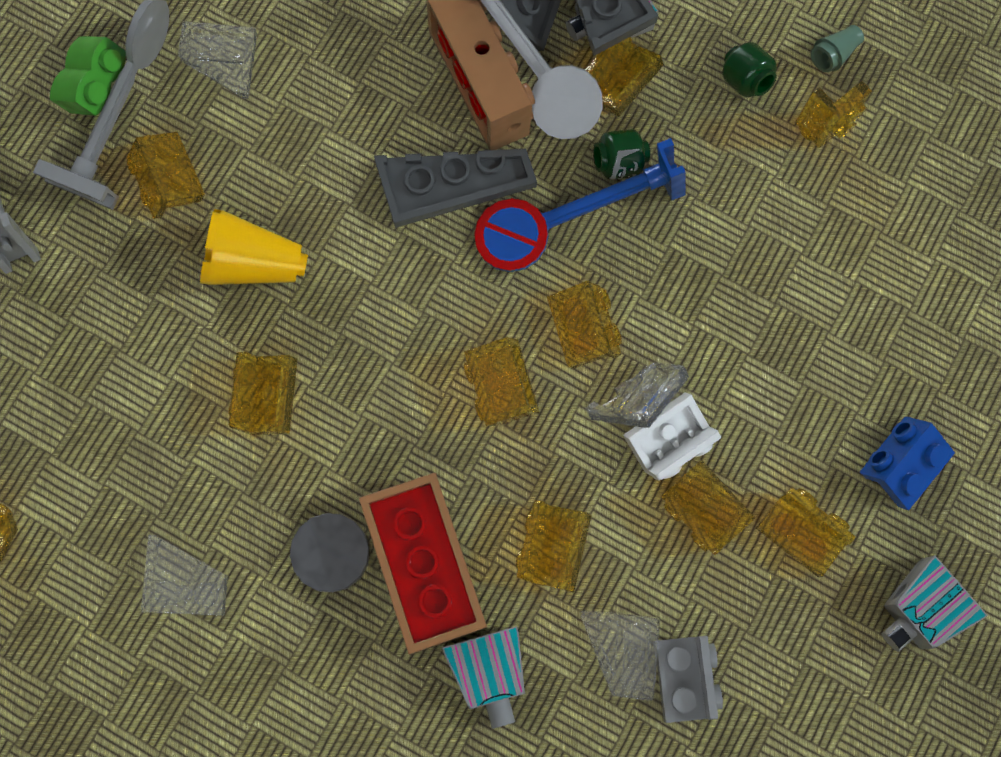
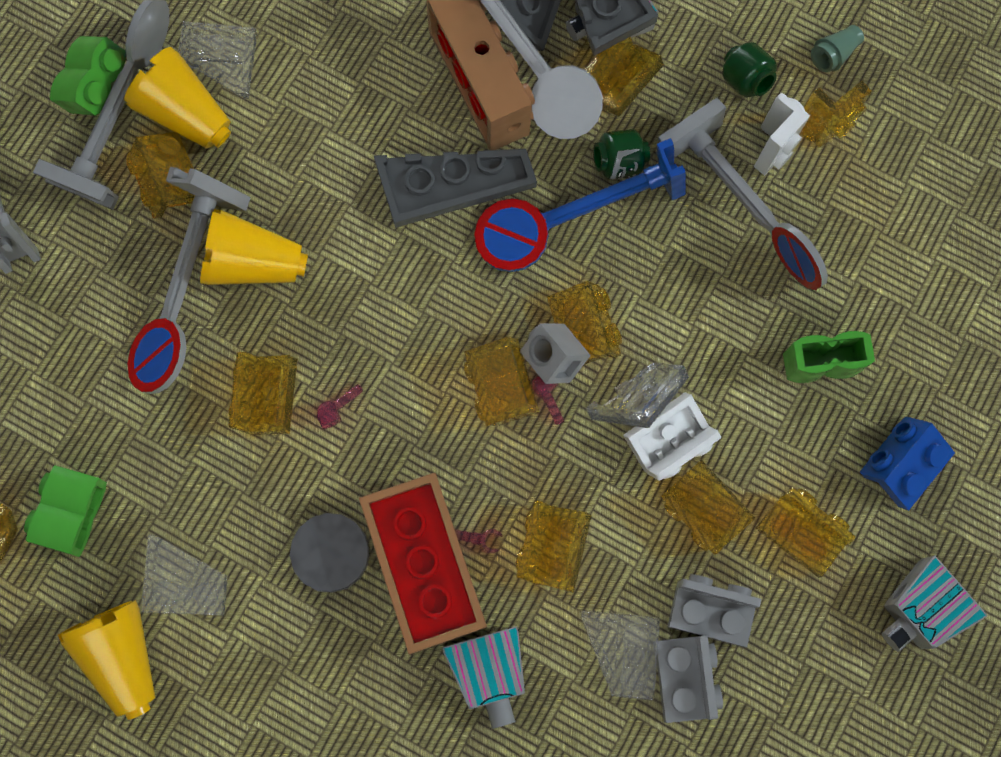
(65, 510): none -> bright green brick
(114, 658): none -> yellow cone
(161, 344): none -> light grey piece
(178, 100): none -> yellow cone
(328, 411): none -> clear pink hand
(478, 538): none -> clear pink hand
(543, 391): none -> clear pink hand
(554, 353): none -> light grey brick
(713, 610): none -> light grey bracket
(783, 126): none -> white bracket
(790, 243): none -> light grey piece
(830, 357): none -> bright green brick

